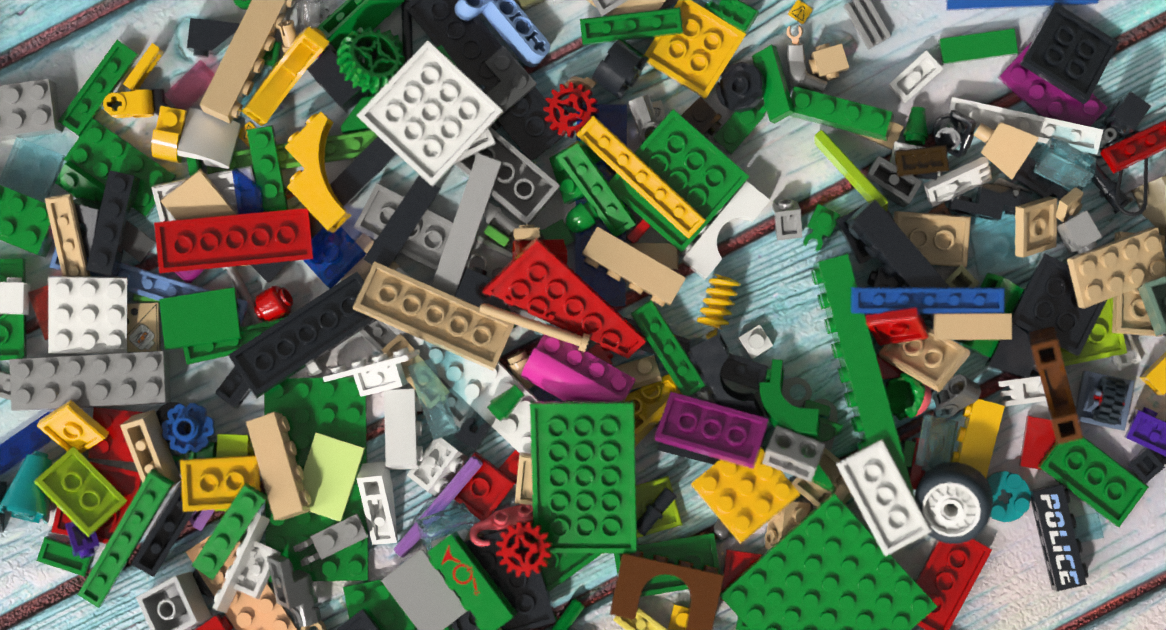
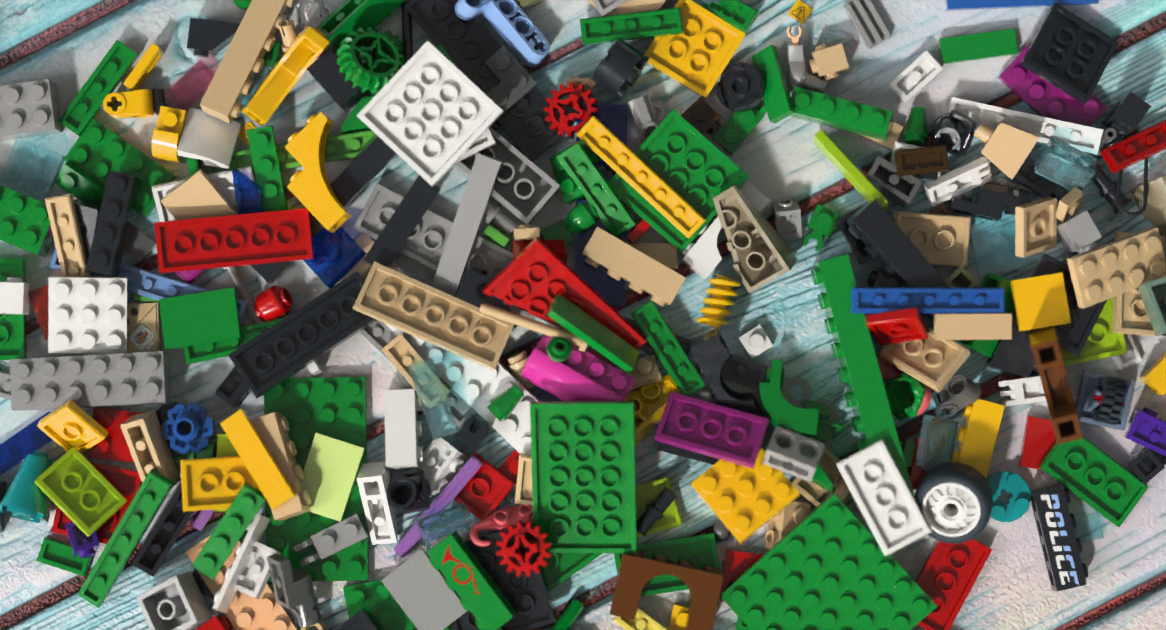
(258, 459): none -> yellow tile
(377, 375): white bracket -> none
(407, 494): none -> black piece
(559, 355): none -> green plate
(593, 333): none -> green tile
(754, 244): none -> dark tan wedge
(1040, 301): none -> yellow tile

